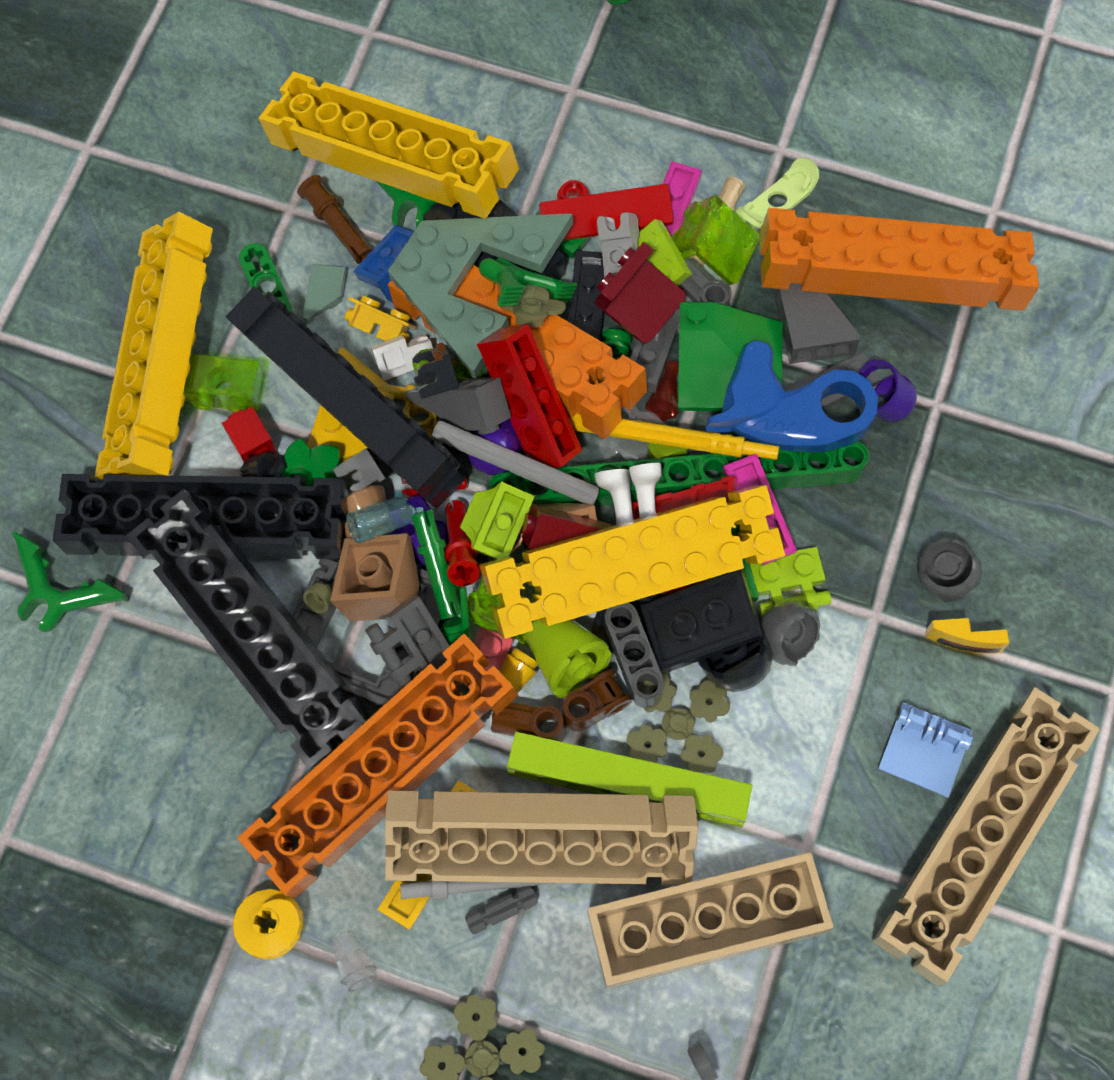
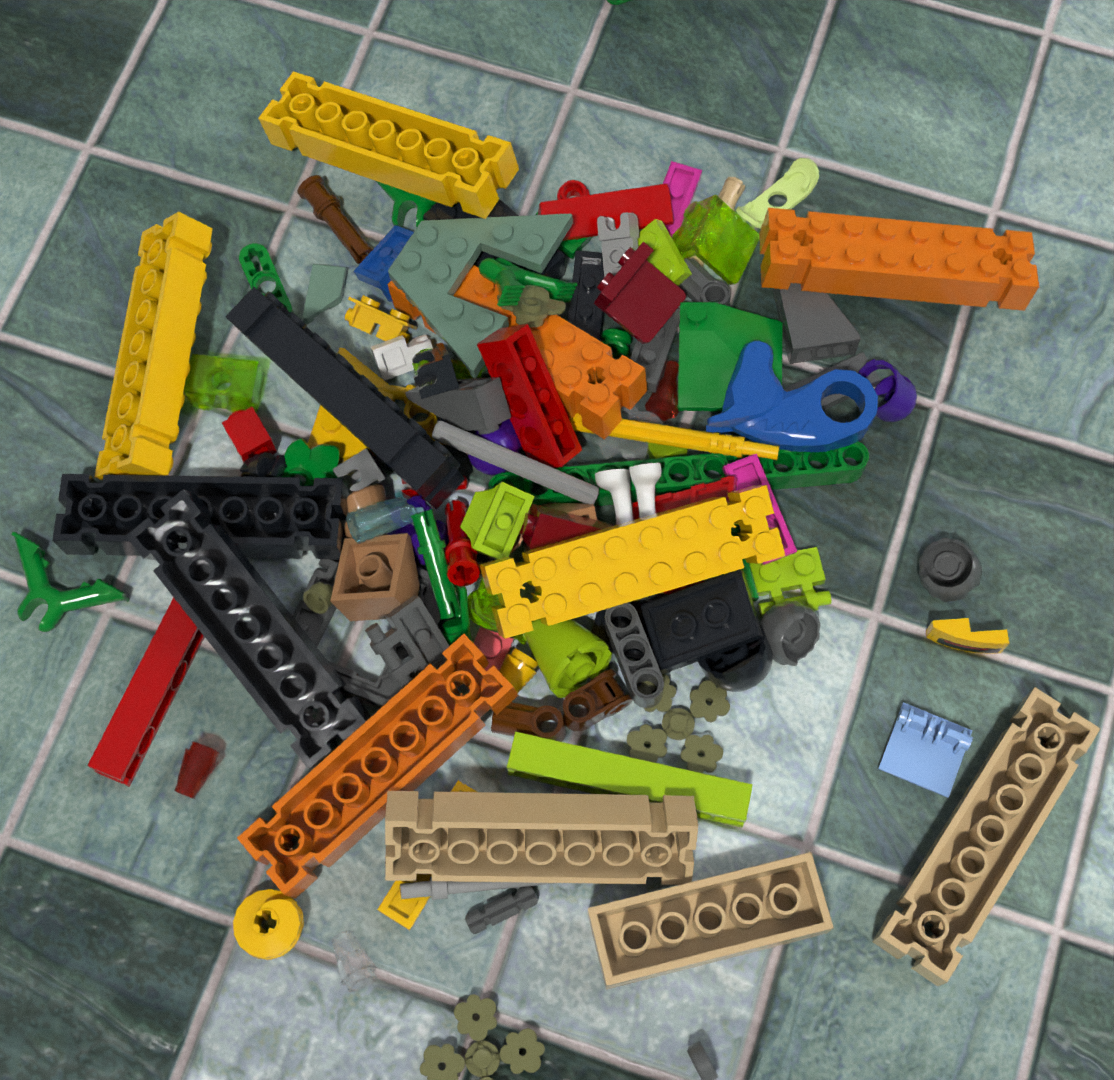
(147, 697): none -> red piece
(196, 768): none -> clear red cone

